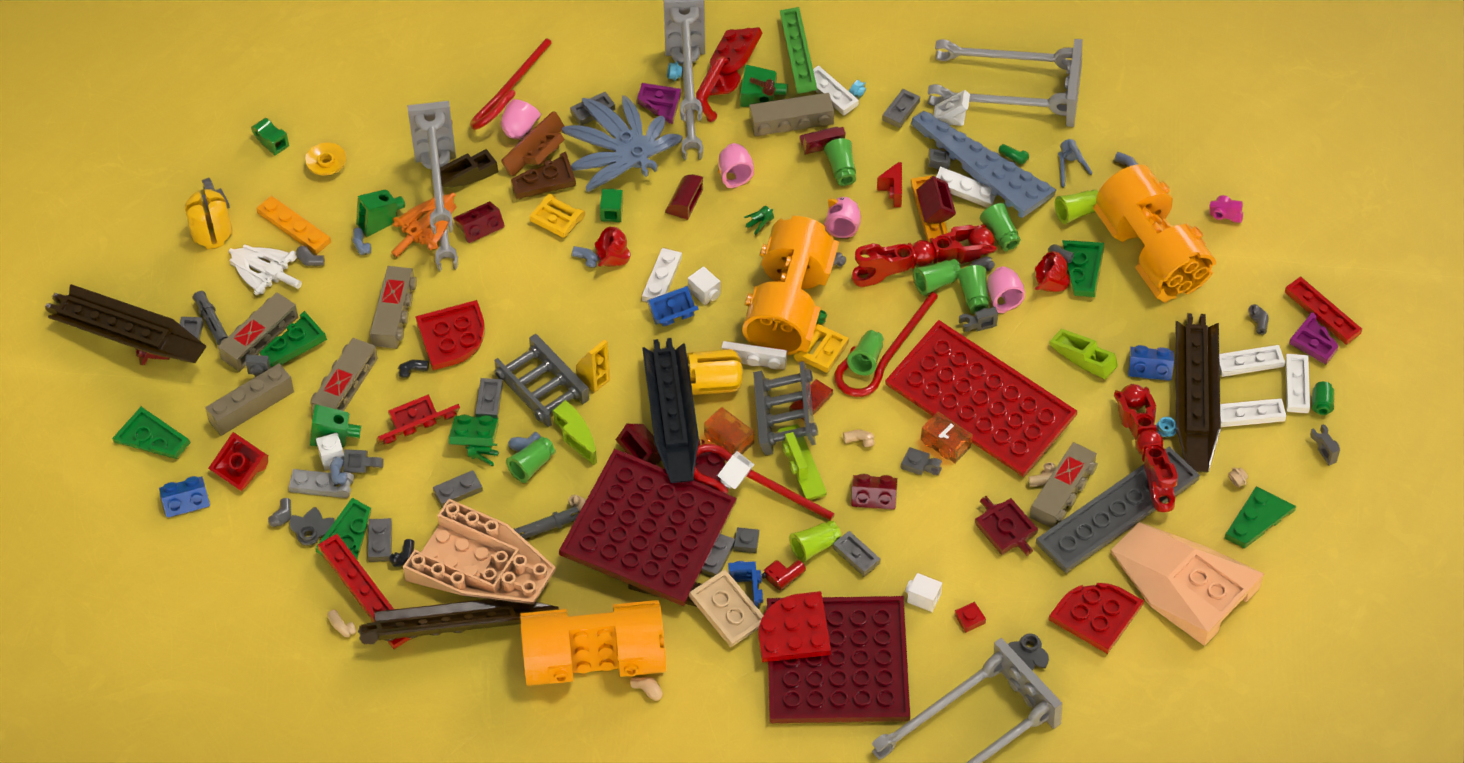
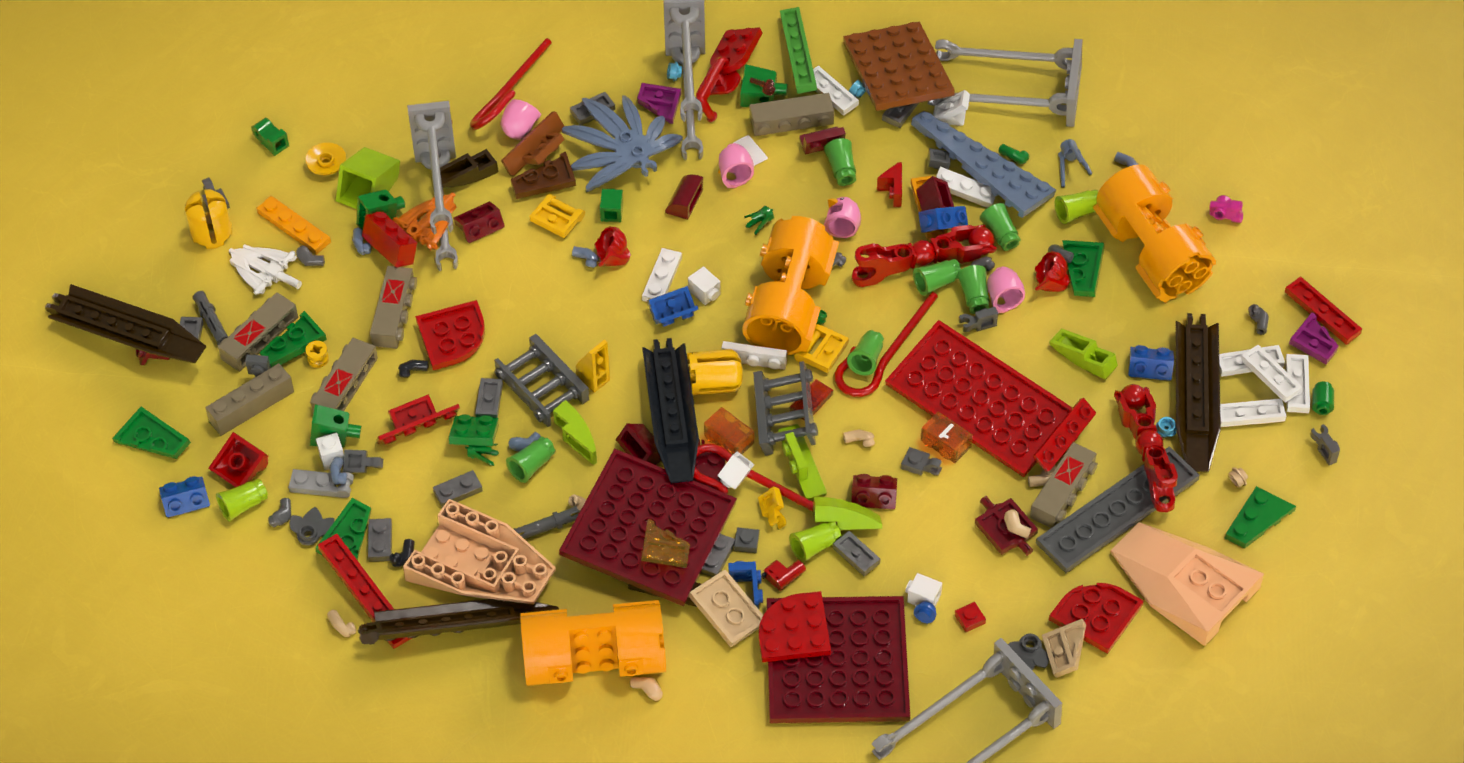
(241, 498): none -> lime plant
(314, 359): none -> yellow wheel
(364, 174): none -> lime slope
(389, 239): none -> red brick
(664, 547): none -> clear yellow wing
(753, 149): none -> white sticker
(770, 505): none -> yellow plate
(845, 514): none -> lime slope
(898, 66): none -> dark orange plate
(925, 612): none -> blue plate
(942, 218): none -> blue bracket
(1013, 524): none -> tan arm
(1064, 434): none -> red bracket
(1065, 647): none -> tan wing
(1271, 373): none -> white plate

